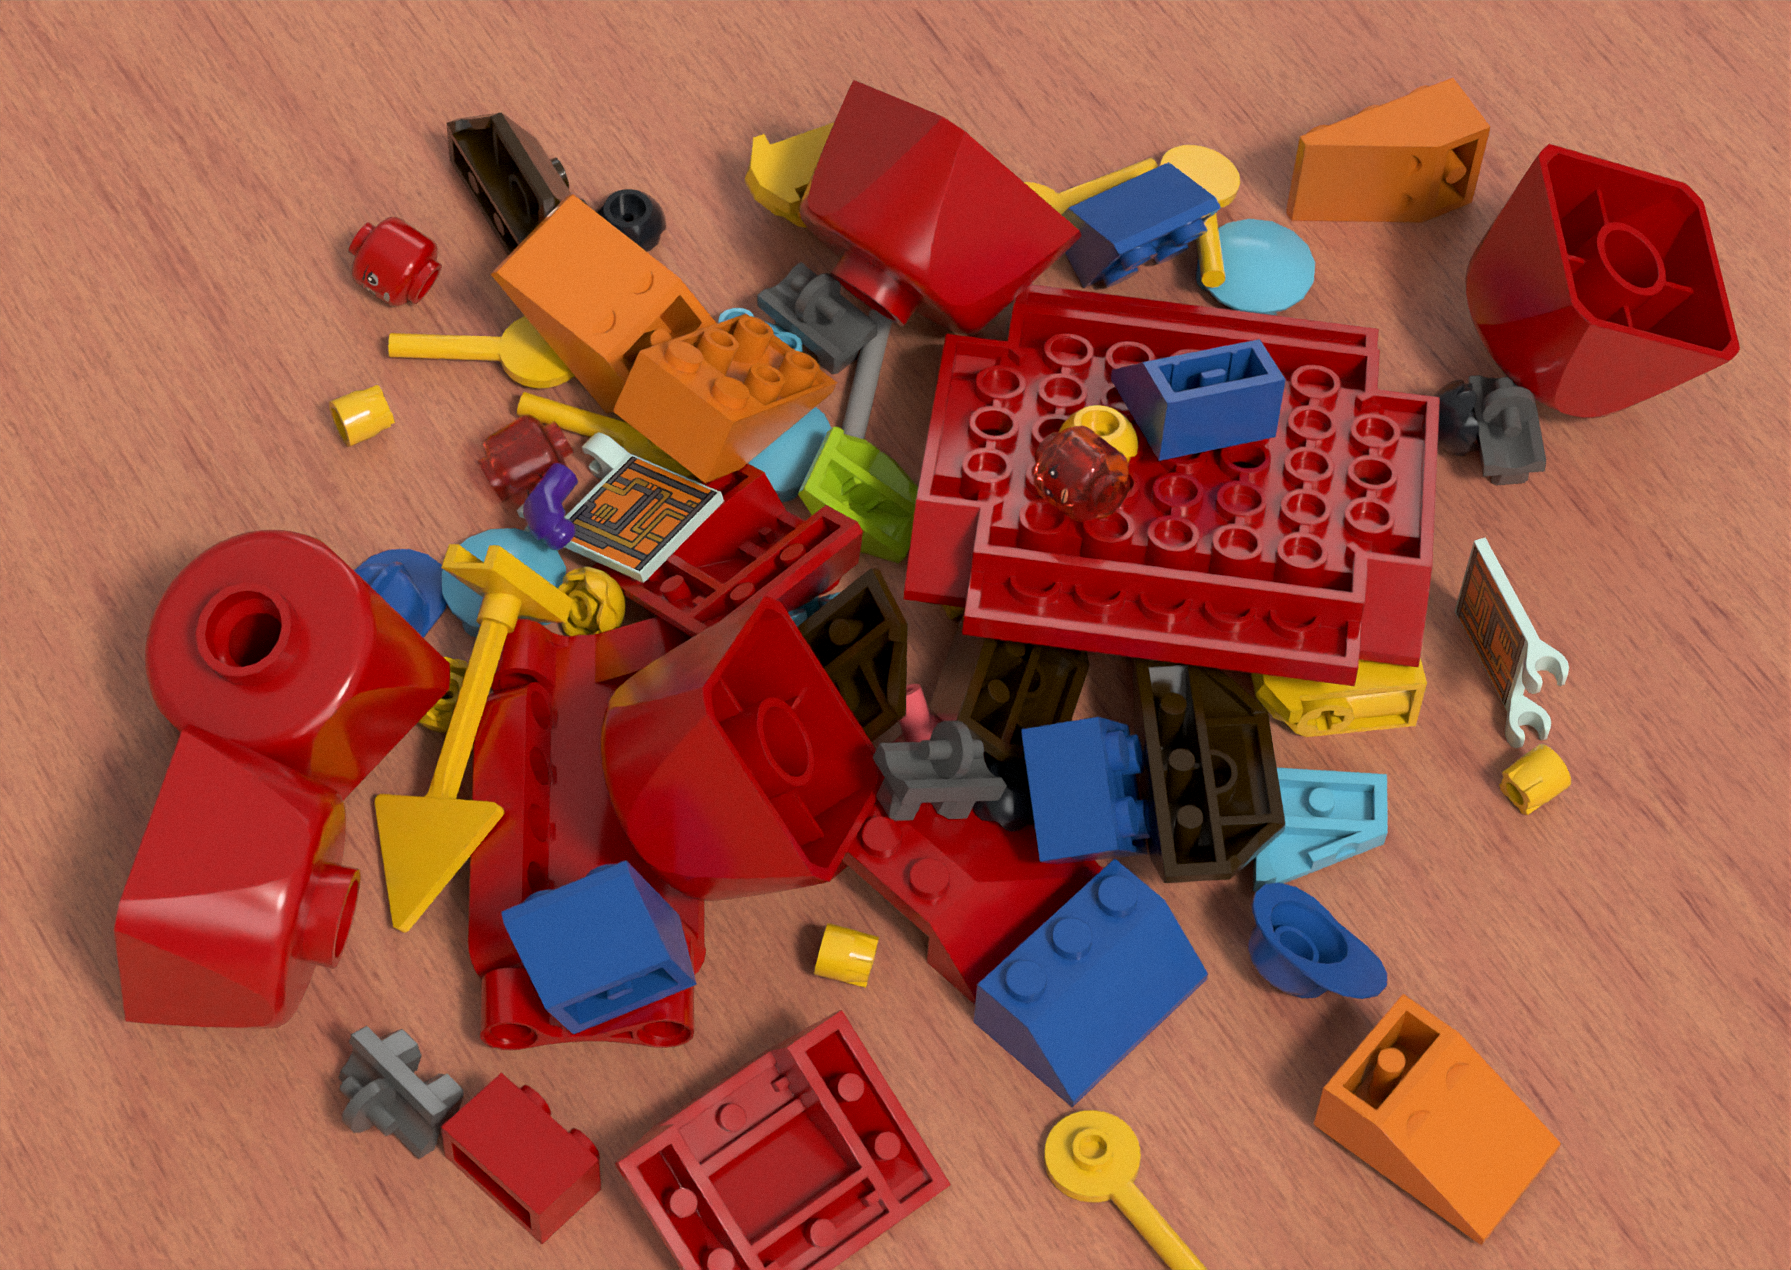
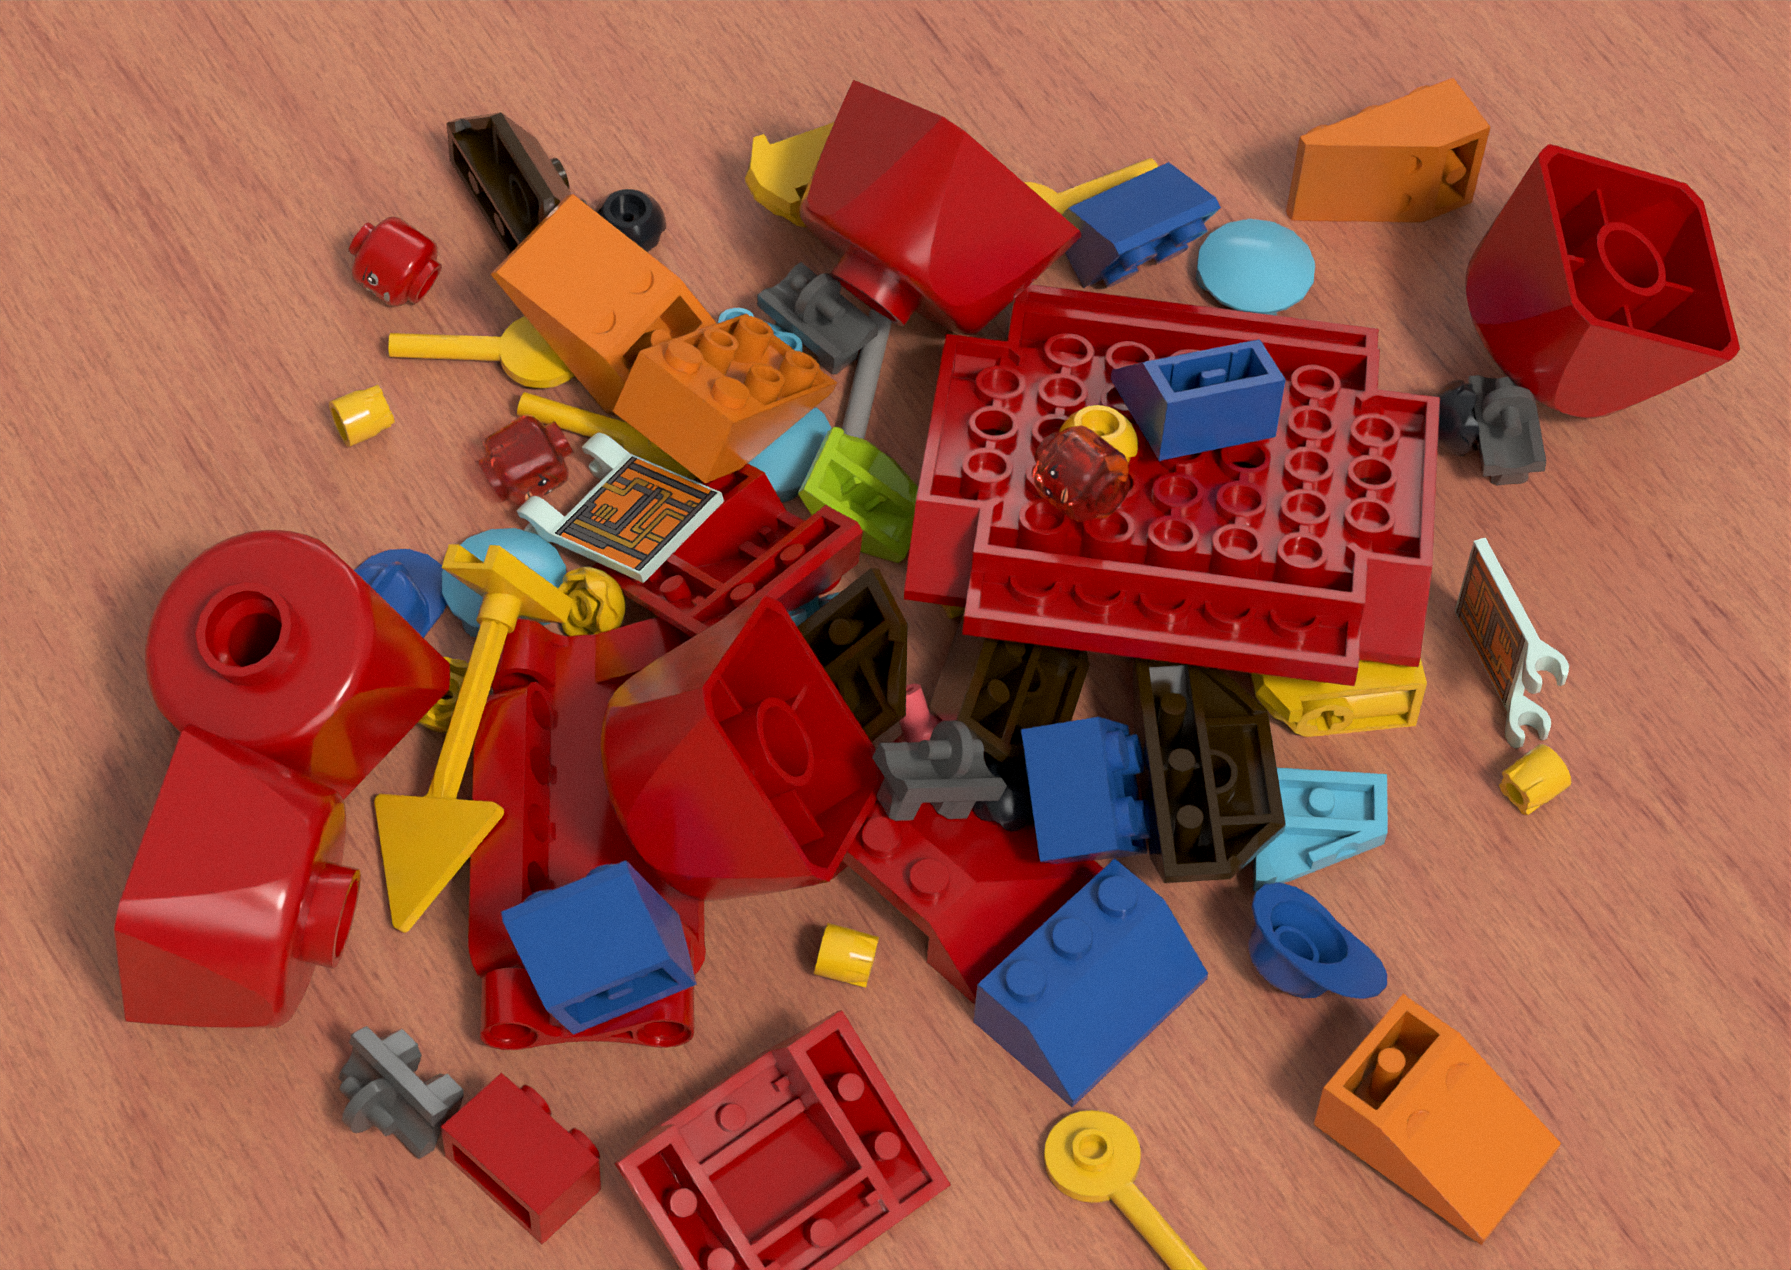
(545, 511): dark purple arm -> none
(1220, 179): yellow piece -> none

